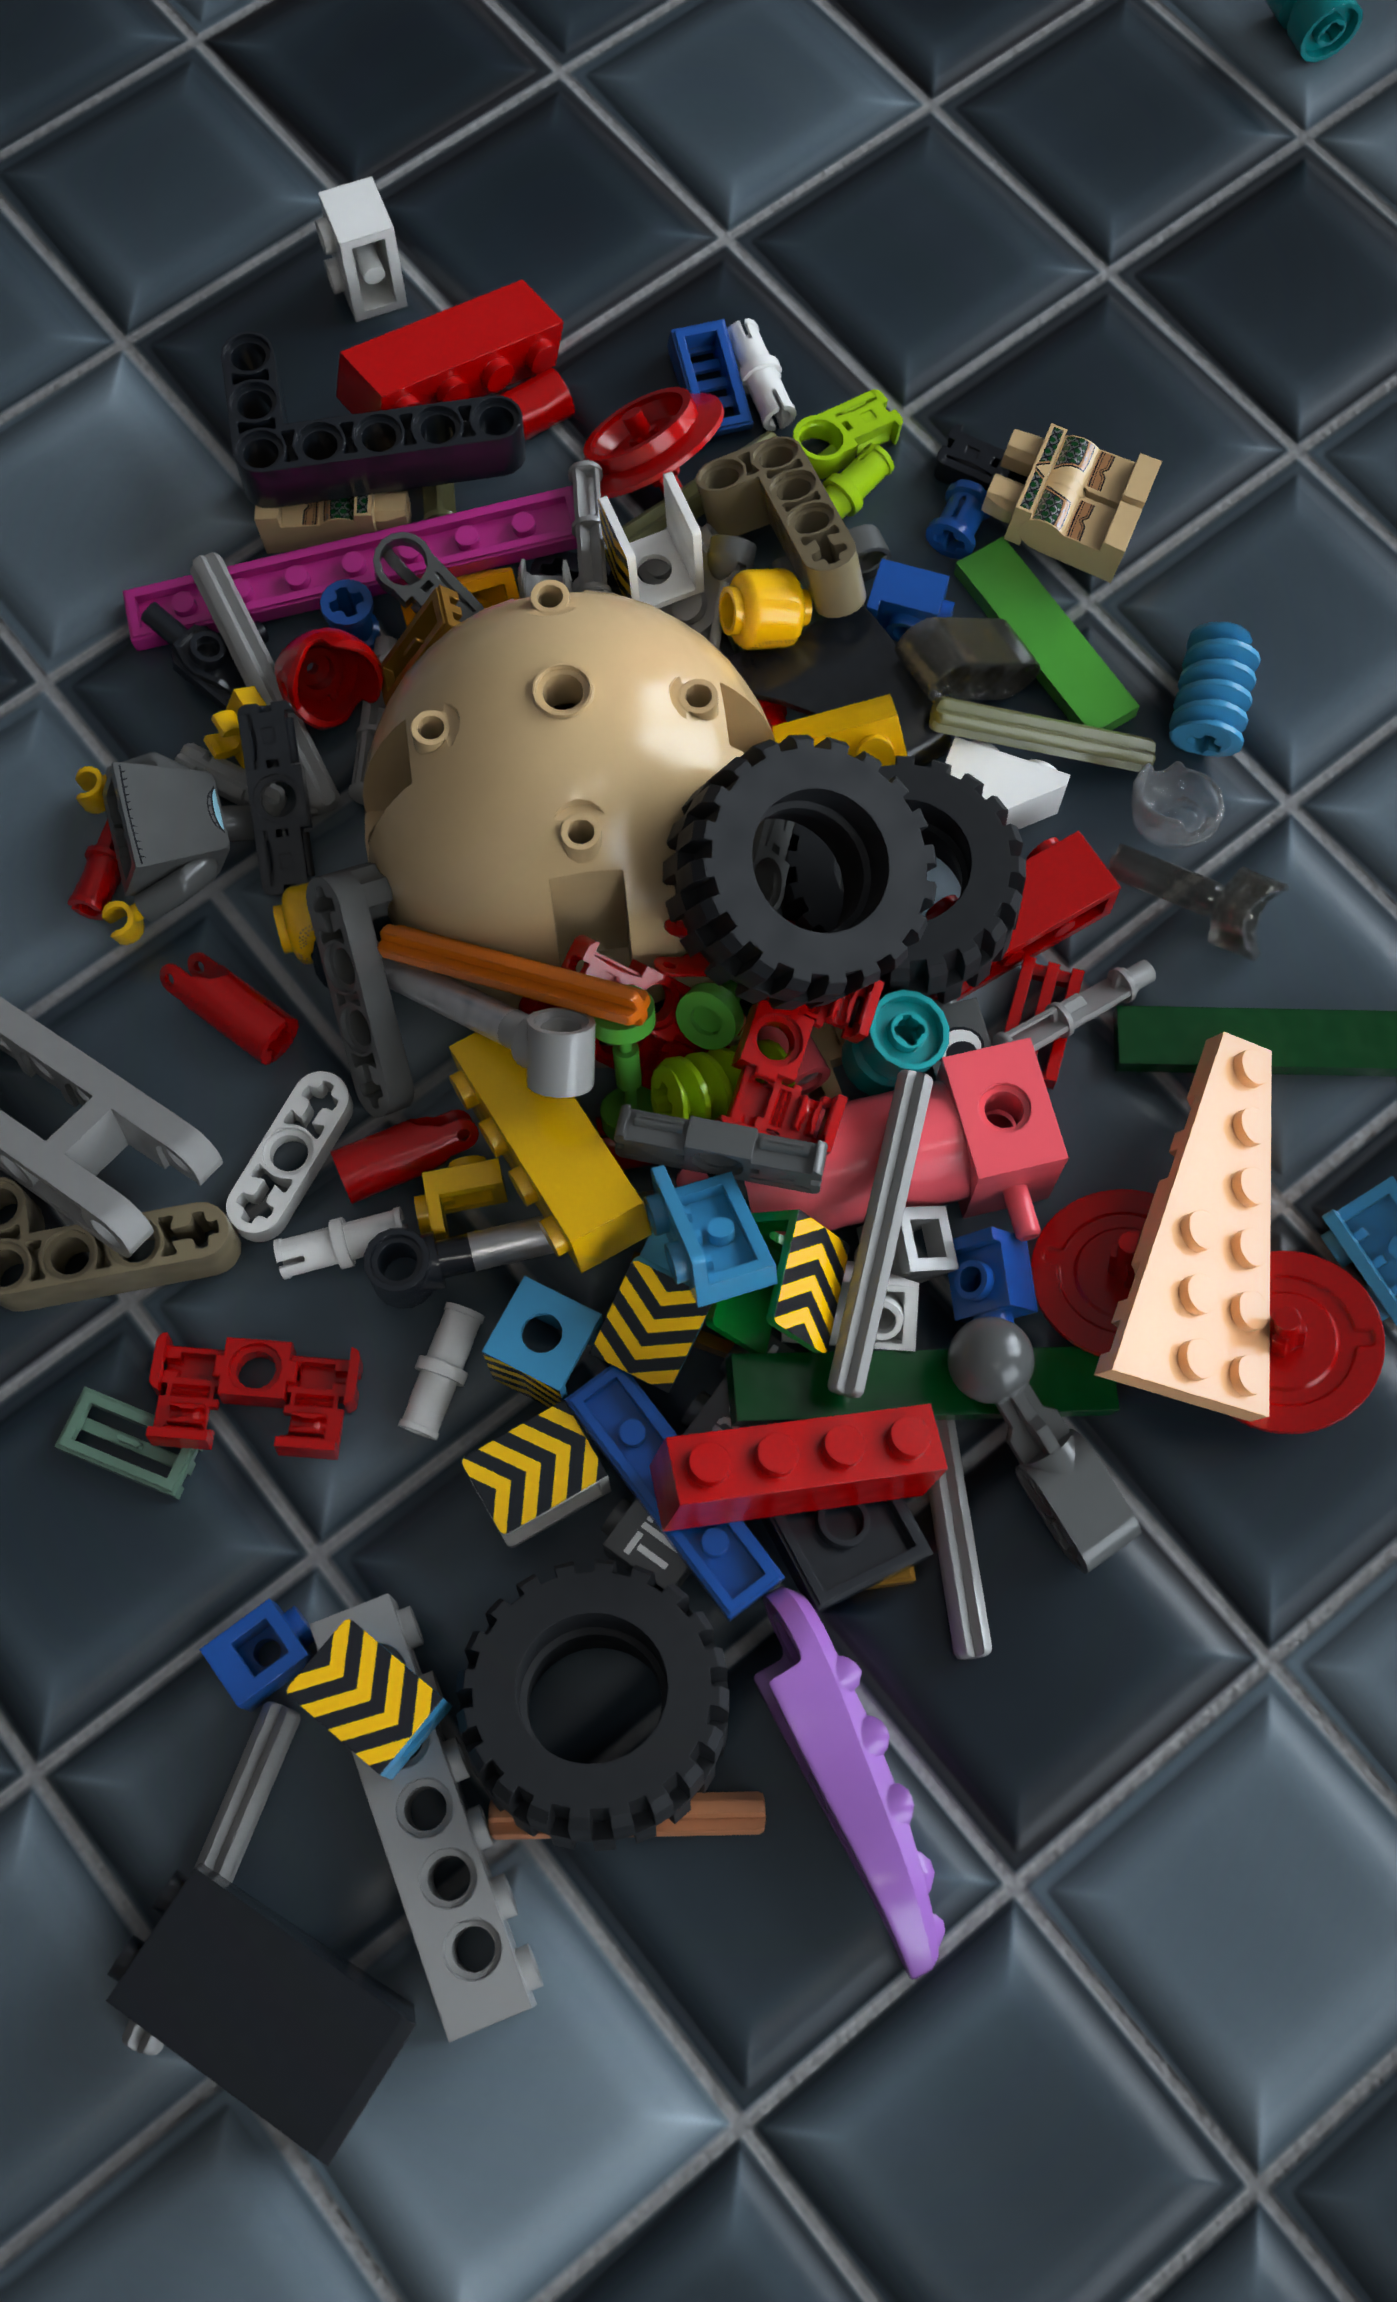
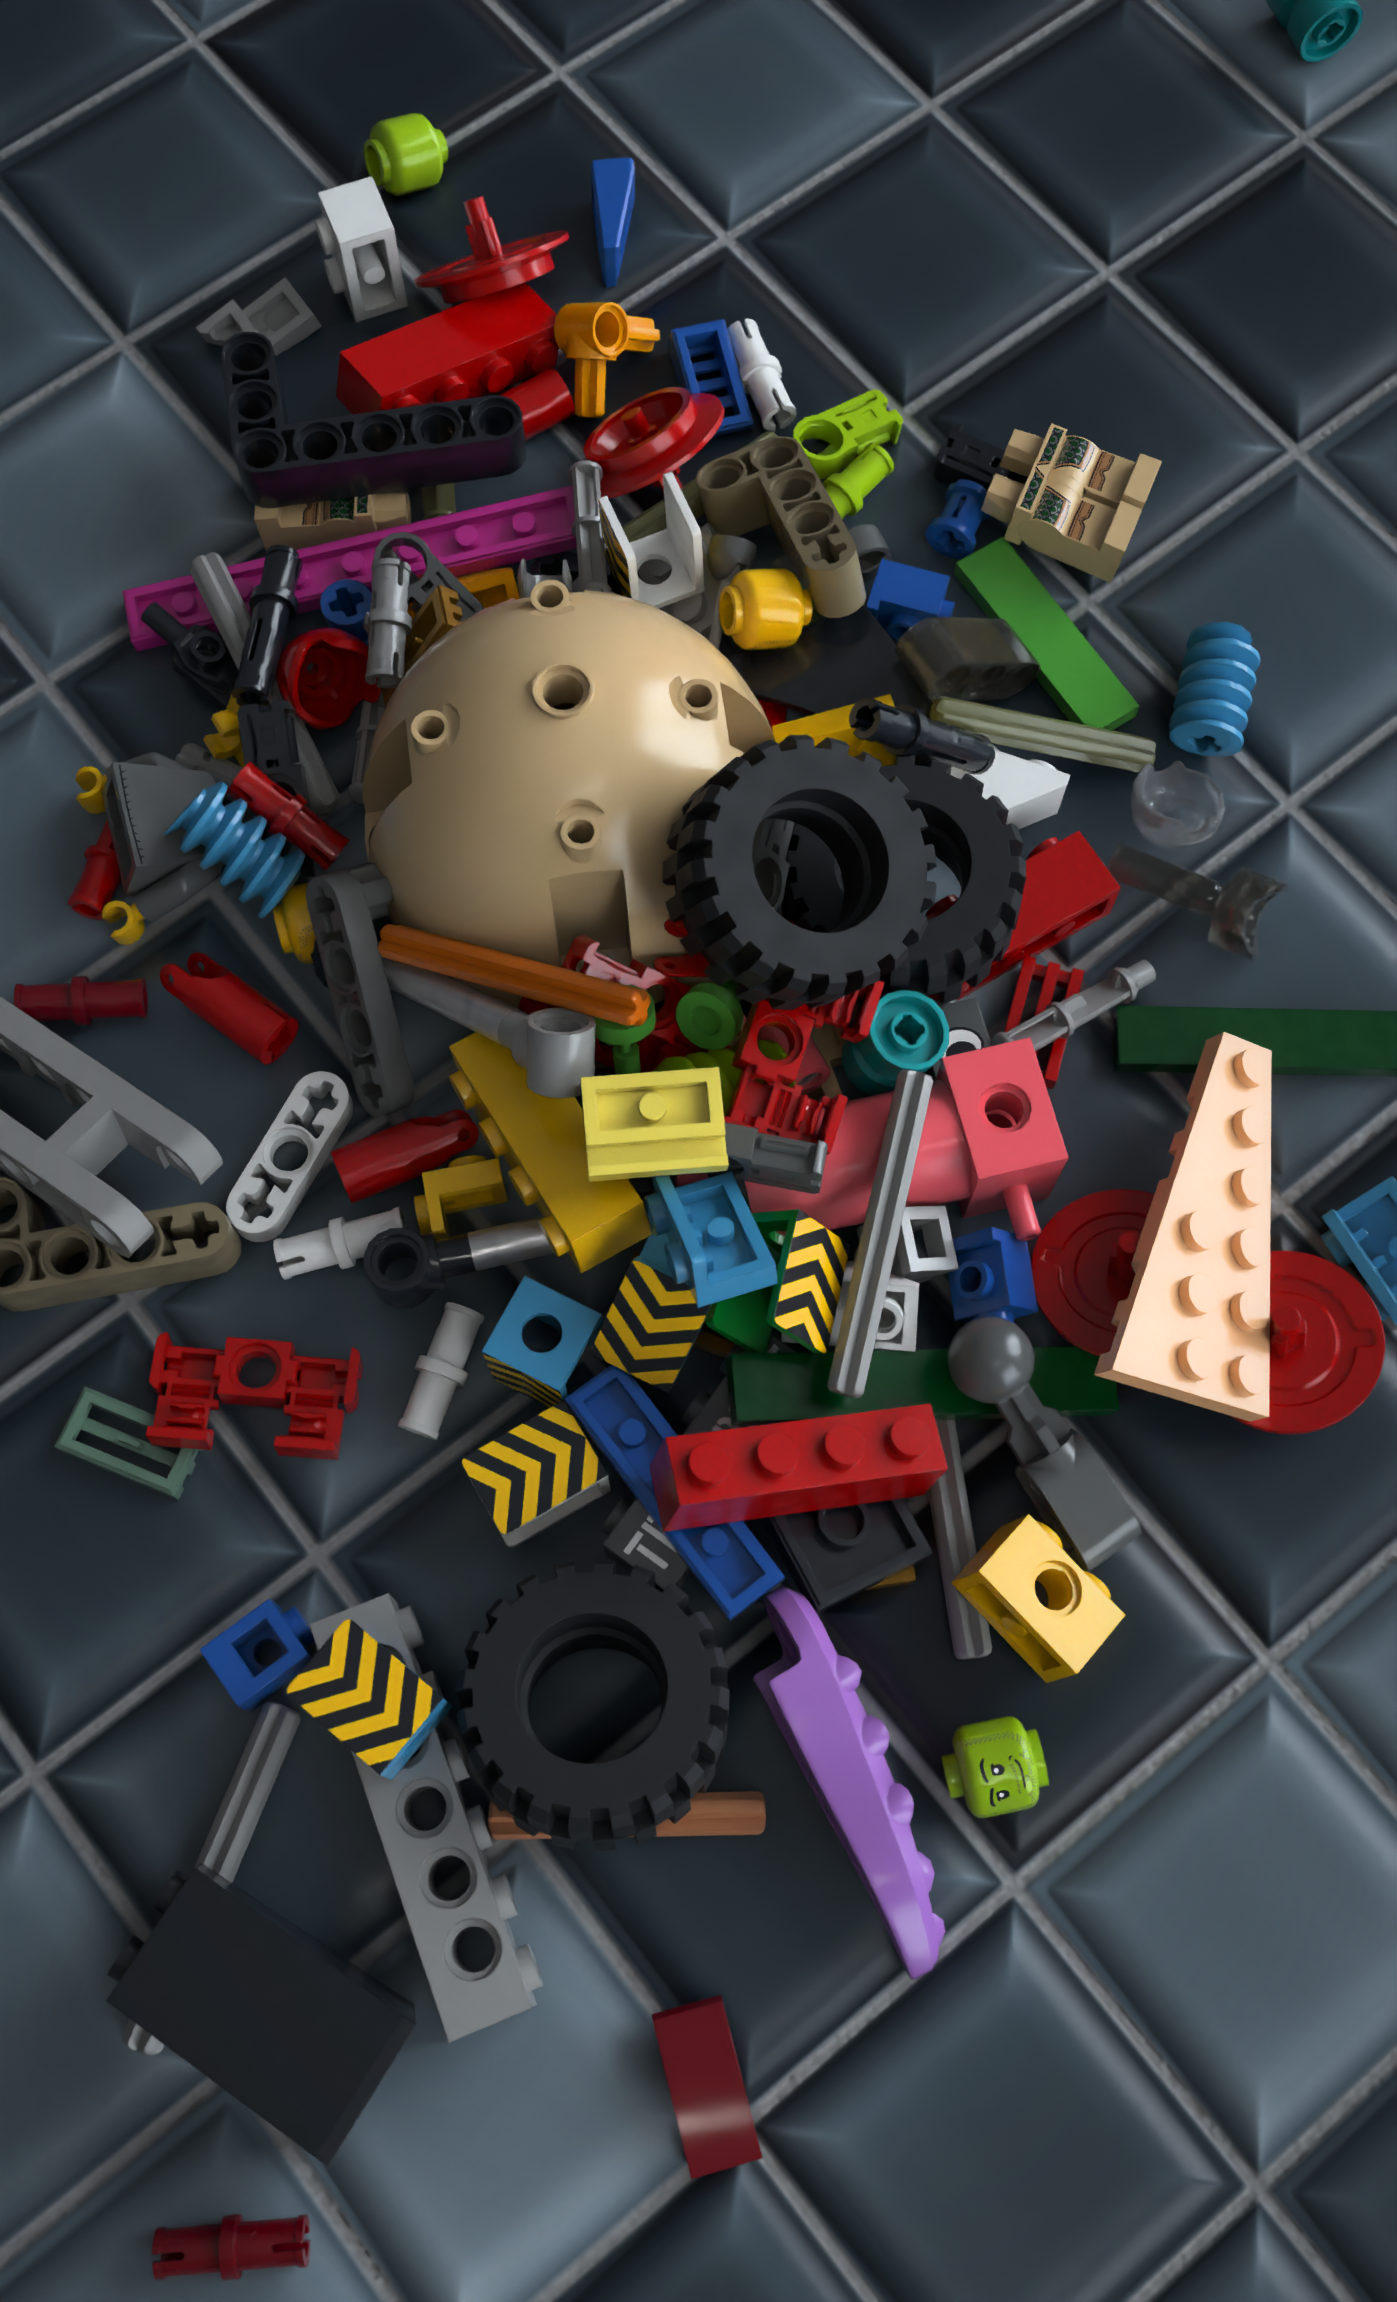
(83, 1000): none -> dark red pin
(231, 2247): none -> dark red pin
(238, 847): none -> dark azure piece
(272, 609): none -> black pin
(276, 314): none -> light grey slope
(288, 816): none -> red pin
(387, 622): none -> light grey pin
(405, 154): none -> lime head
(491, 265): none -> red piece
(594, 335): none -> light orange axle
(612, 210): none -> blue slope
(654, 1124): none -> light yellow plate
(706, 2086): none -> dark red slope
(909, 732): none -> black pin
(996, 1767): none -> lime head
(1002, 1589): none -> yellow brick

